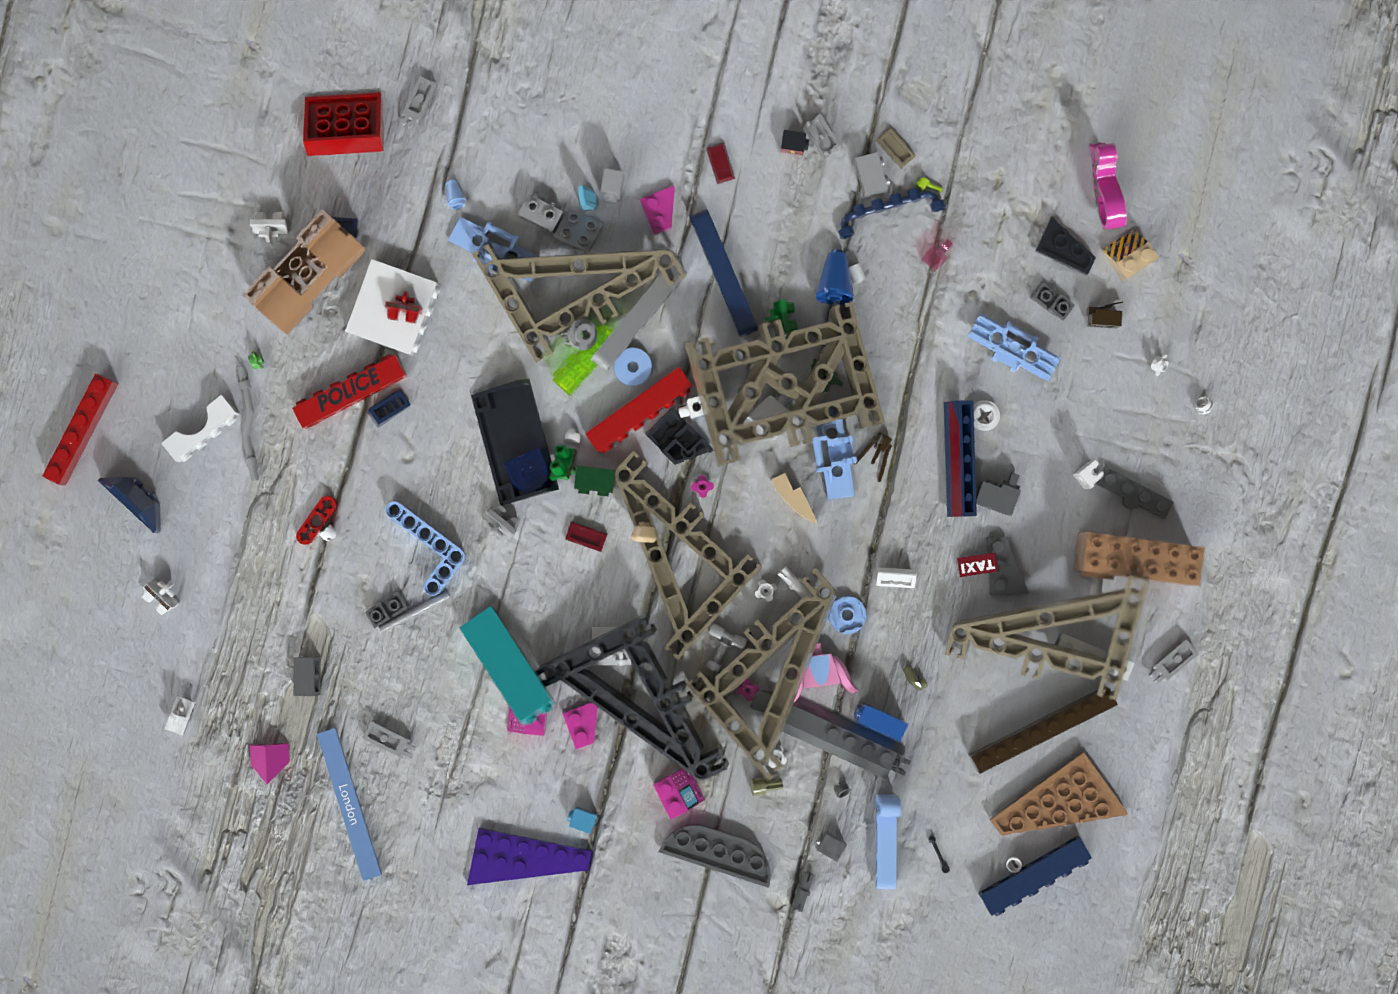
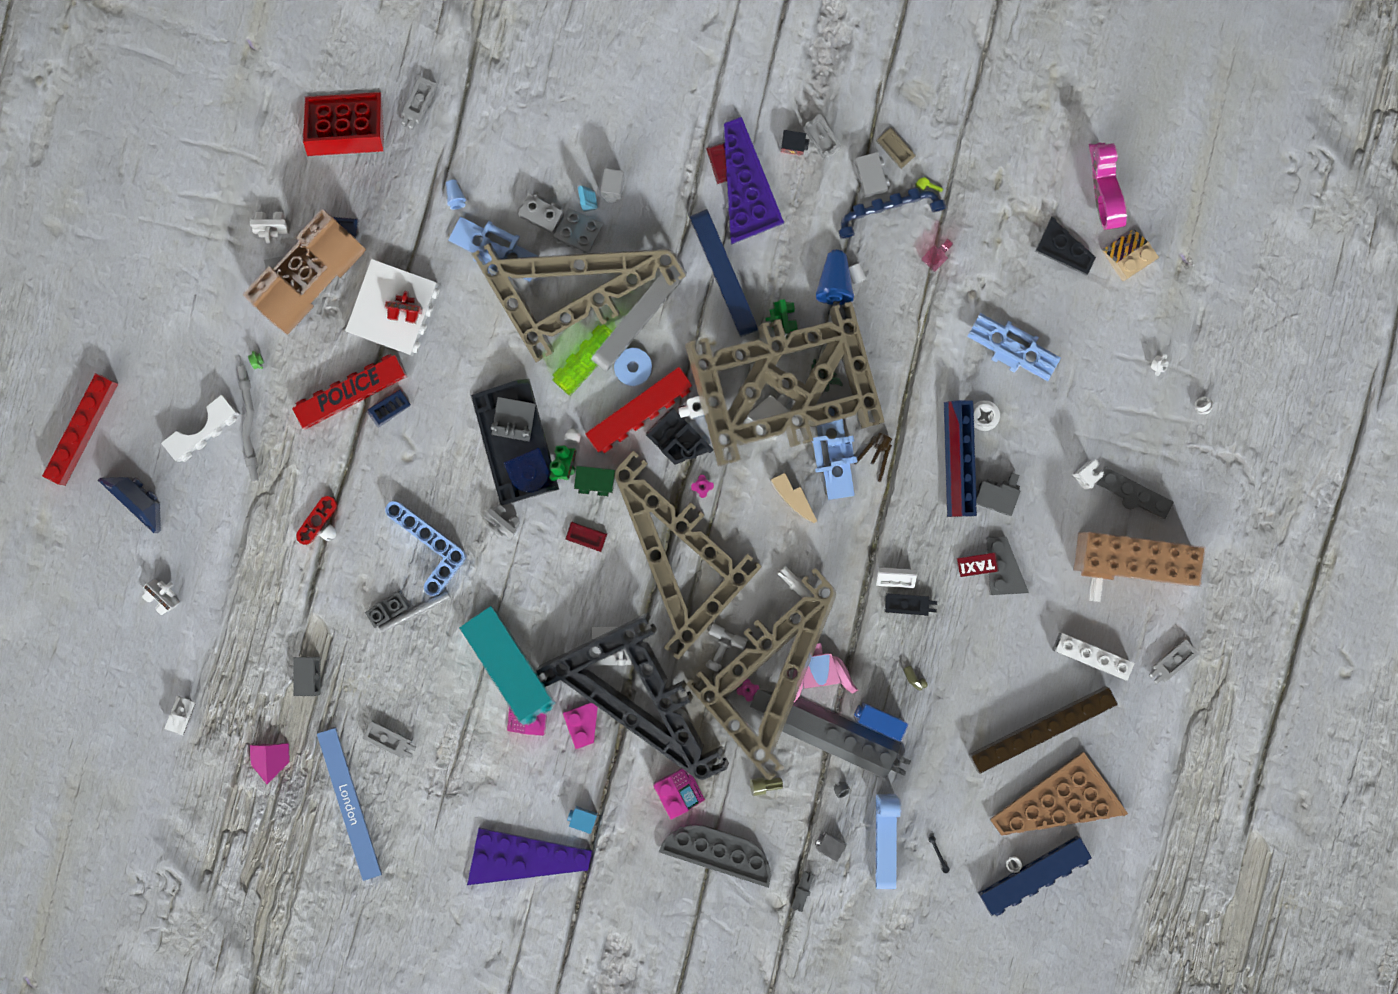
(513, 419): none -> dark grey hinge
(574, 335): light grey piece -> none
(644, 533): tan cone -> none
(659, 209): dark pink wing -> none
(749, 194): none -> dark purple wing
(768, 595): white plate -> none
(779, 752): white plate -> none
(857, 620): light blue tile -> none
(908, 604): none -> black hinge
(1005, 625): dark tan piece -> none
(1052, 301): dark grey slope -> none
(1104, 318): dark brown piece -> none

